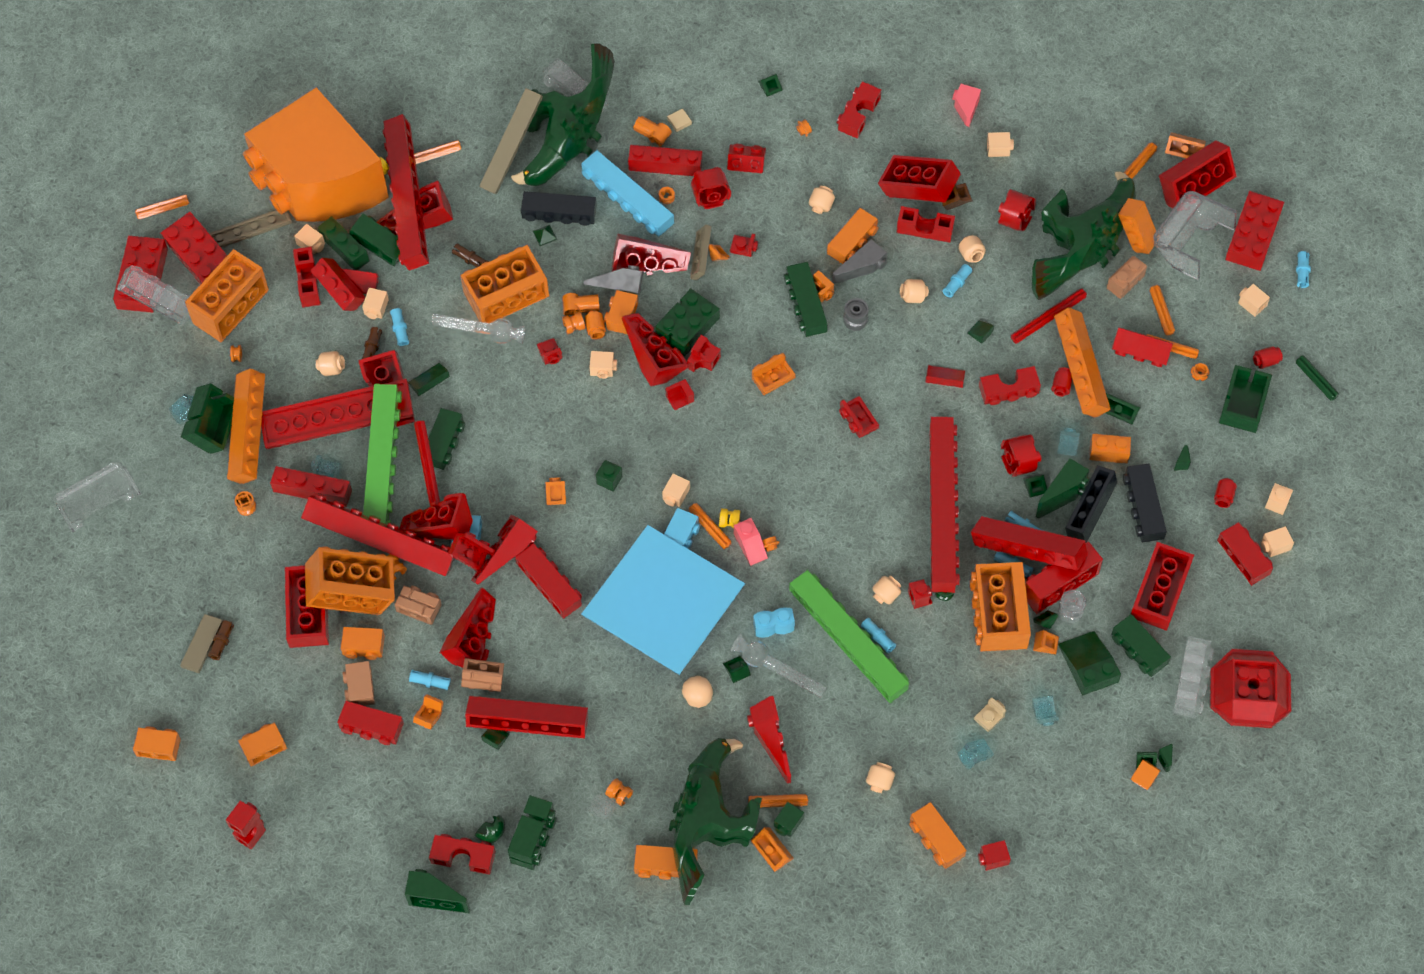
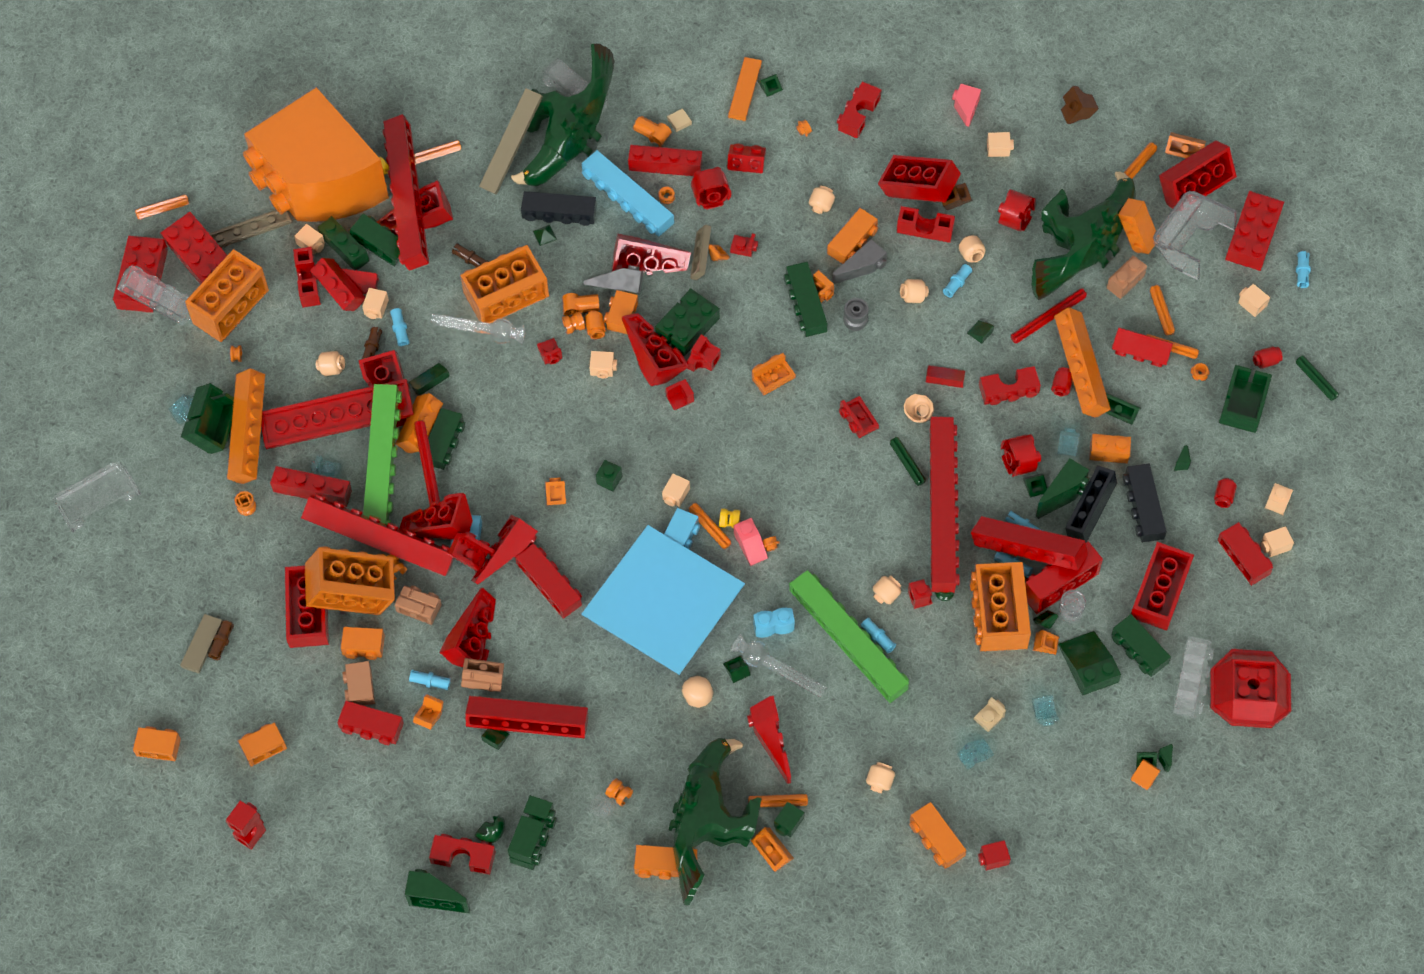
(425, 408): none -> orange brick
(745, 89): none -> orange tile
(907, 461): none -> dark green axle
(921, 404): none -> light nougat hair
(1078, 105): none -> reddish brown brick

